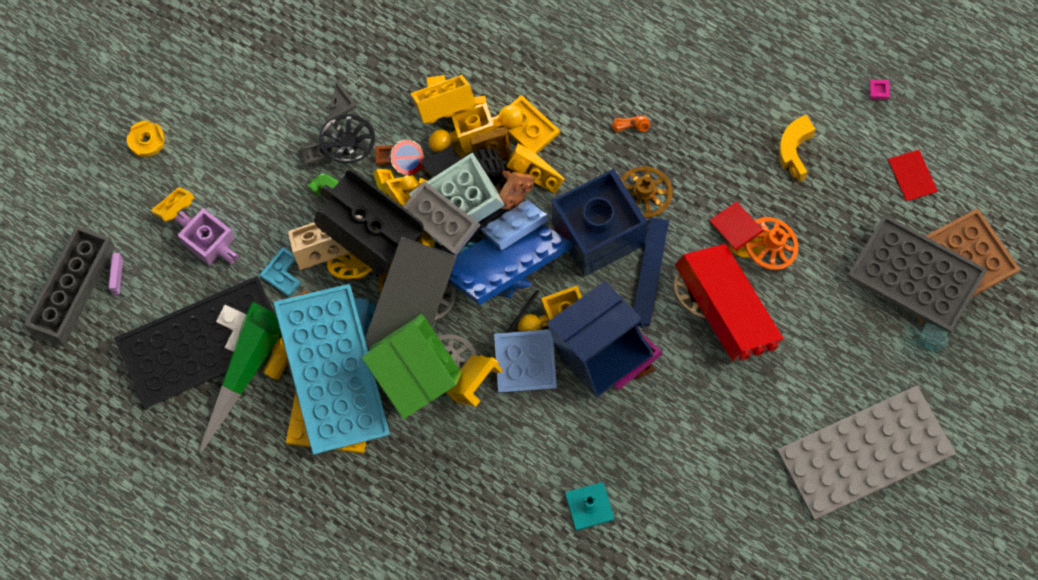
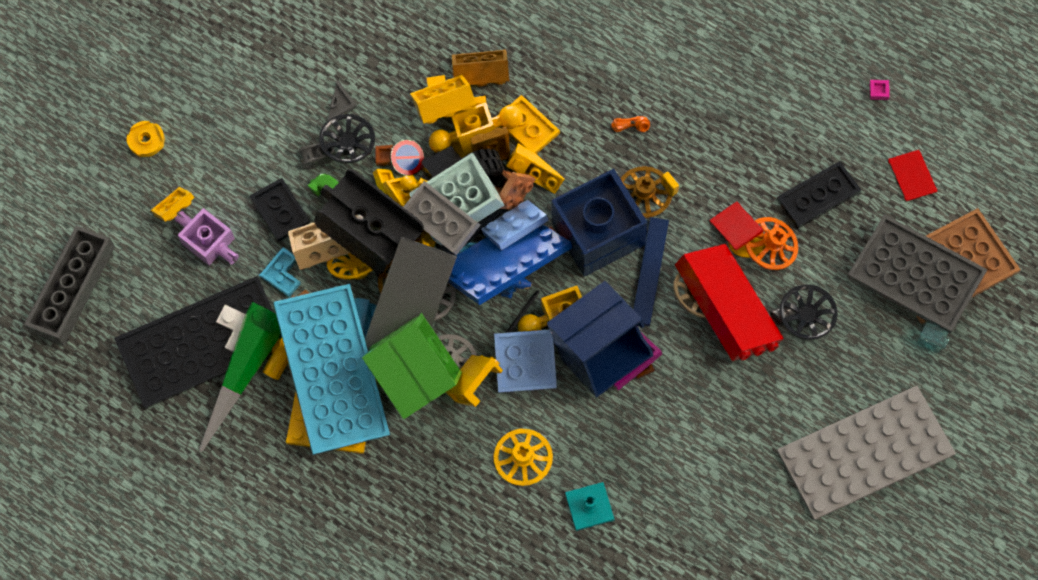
(115, 273): lavender tile -> none
(279, 209): none -> black plate
(482, 67): none -> pearl gold slope
(523, 456): none -> yellow wheel
(670, 184): none -> yellow tile
(775, 315): none -> dark grey wheel
(795, 133): yellow arch -> none
(807, 313): none -> black wheel
(818, 194): none -> black plate

